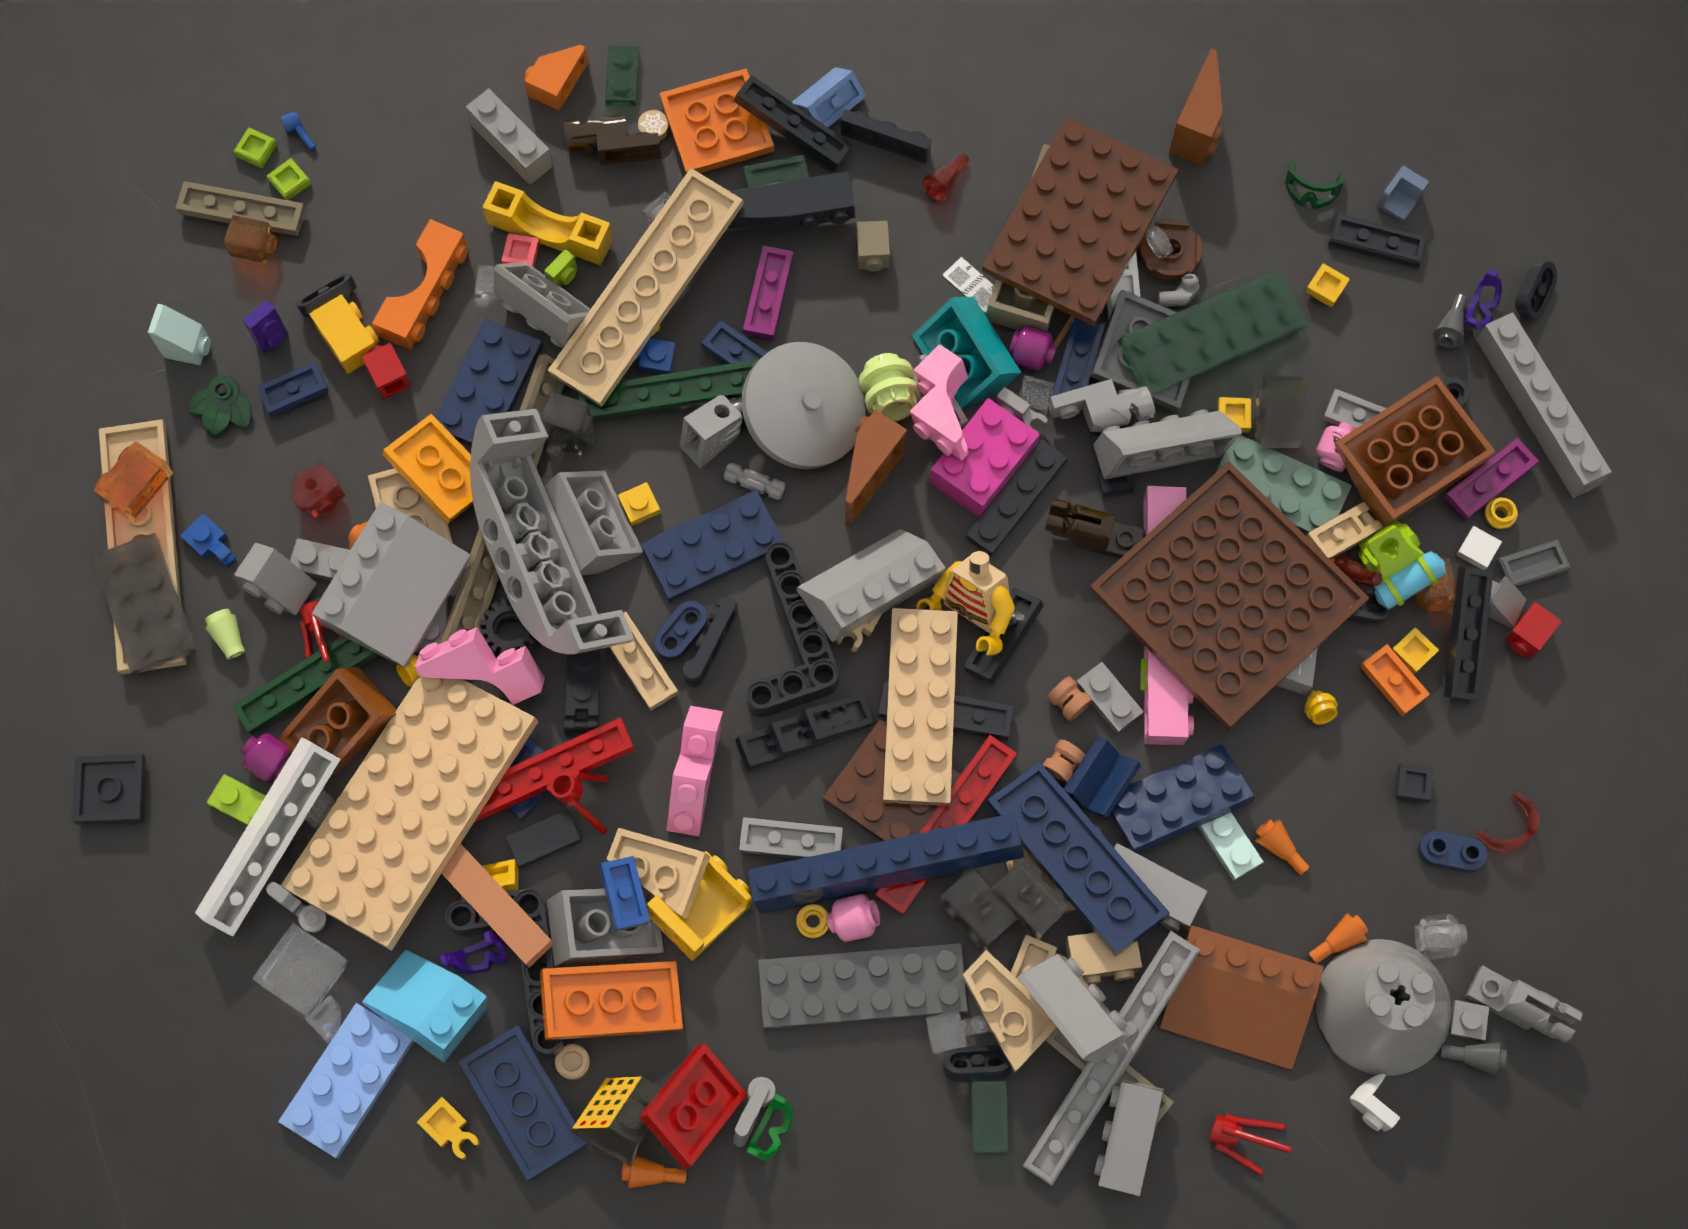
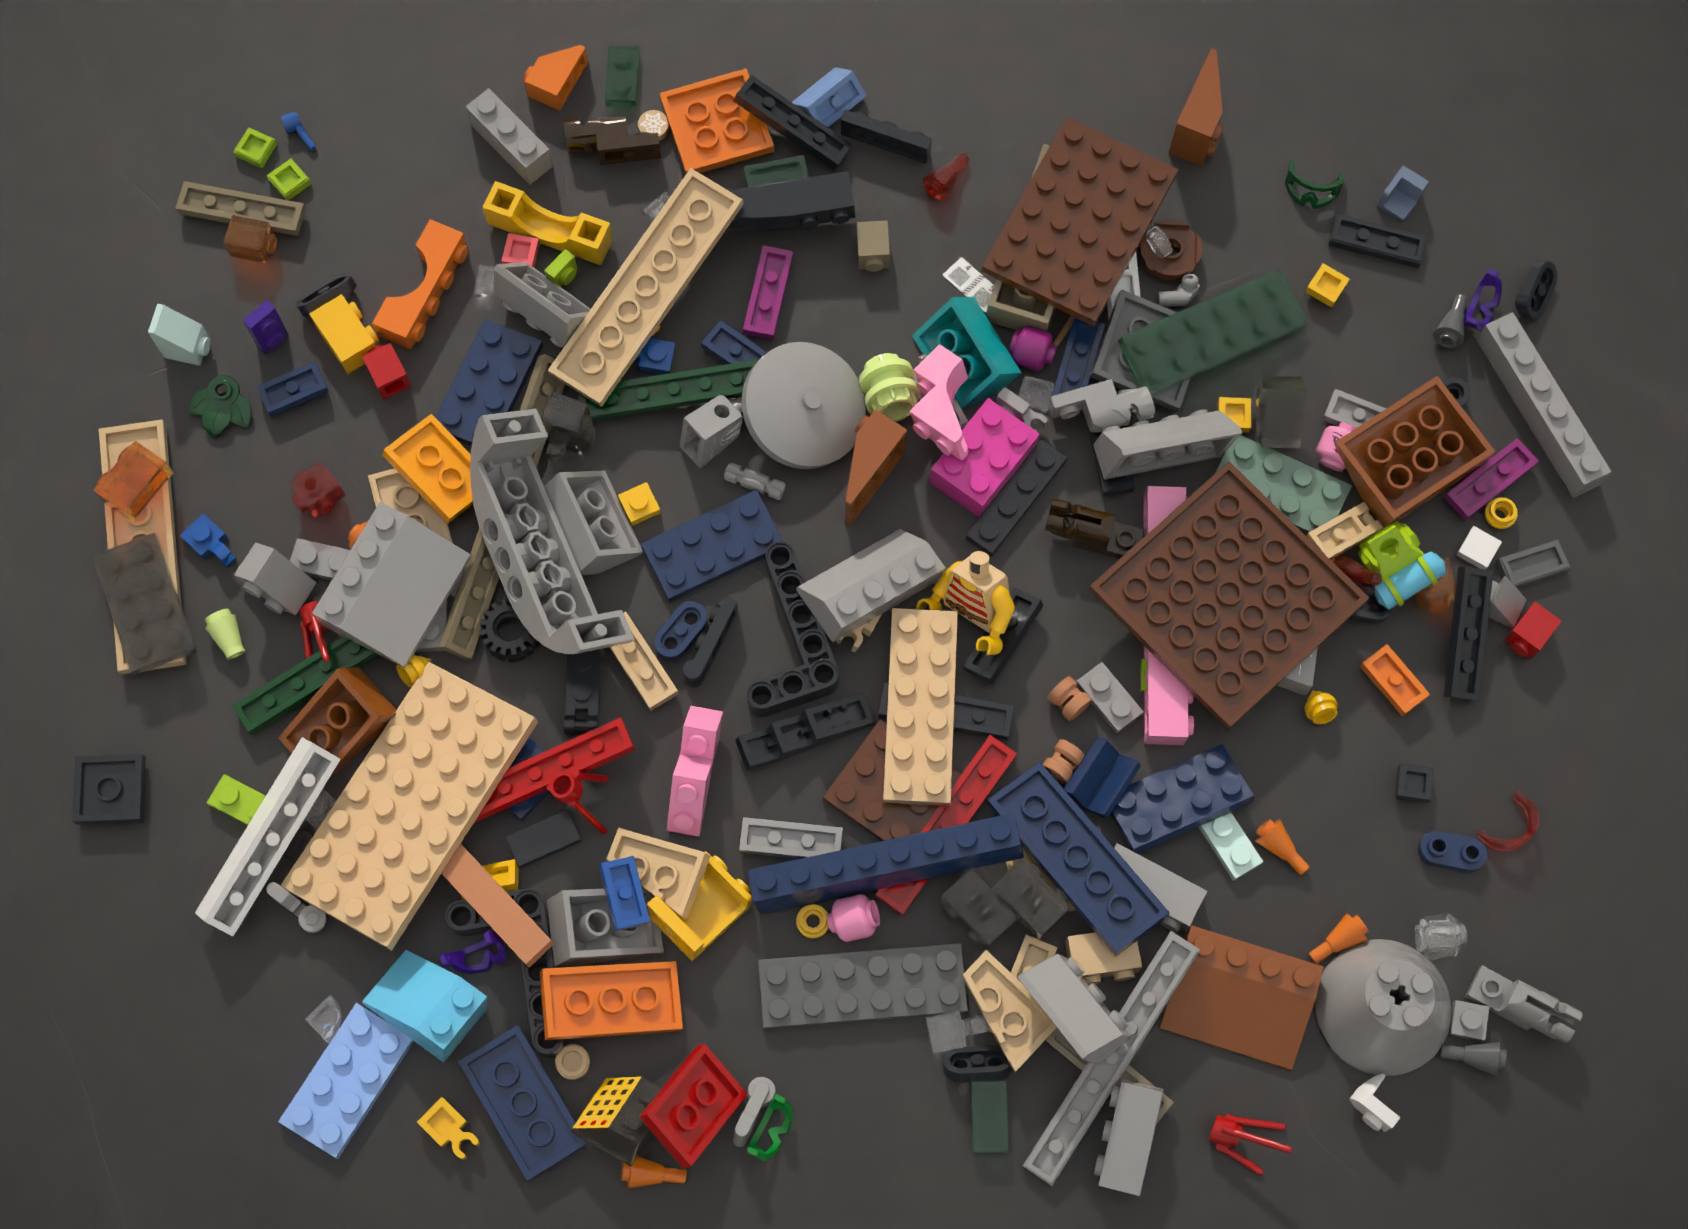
(265, 757): magenta head -> none
(300, 970): clear tile -> none
(470, 658): bright pink arch -> none
(1415, 650): yellow plate -> none

